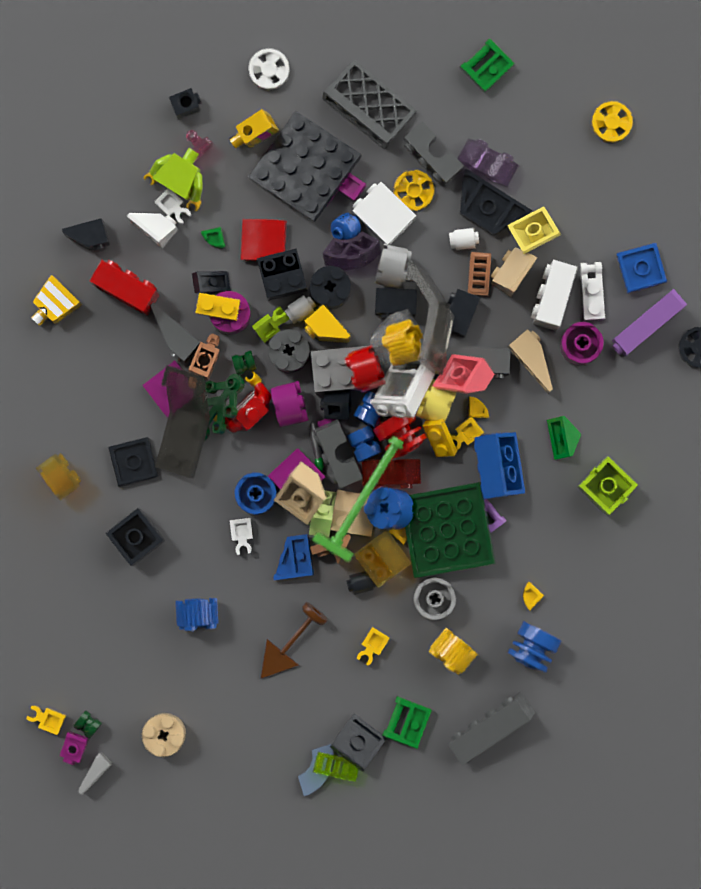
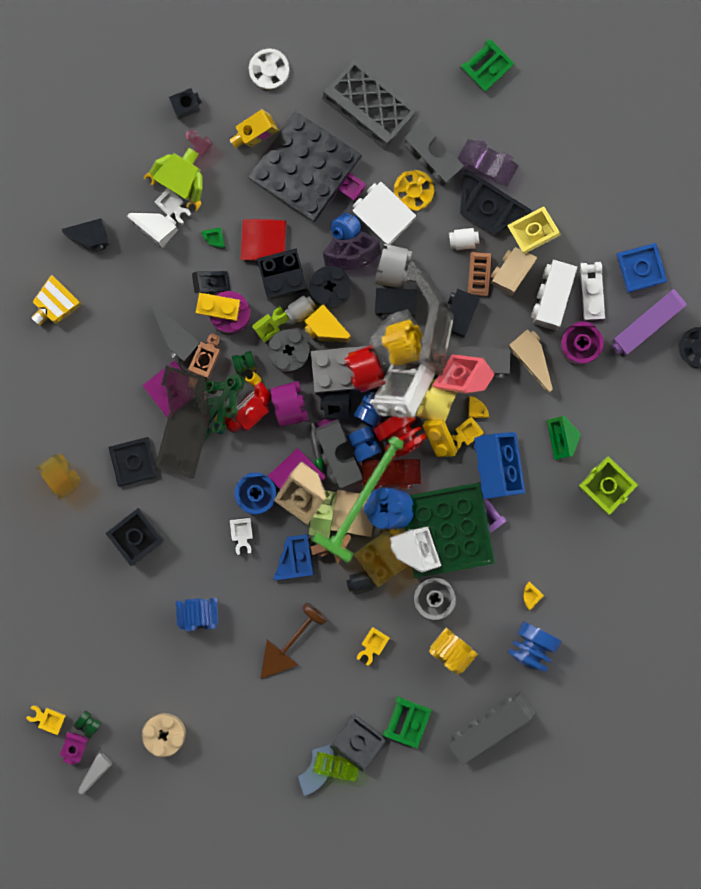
(125, 286): red brick -> none
(416, 549): none -> white slope
(612, 121): yellow piece -> none

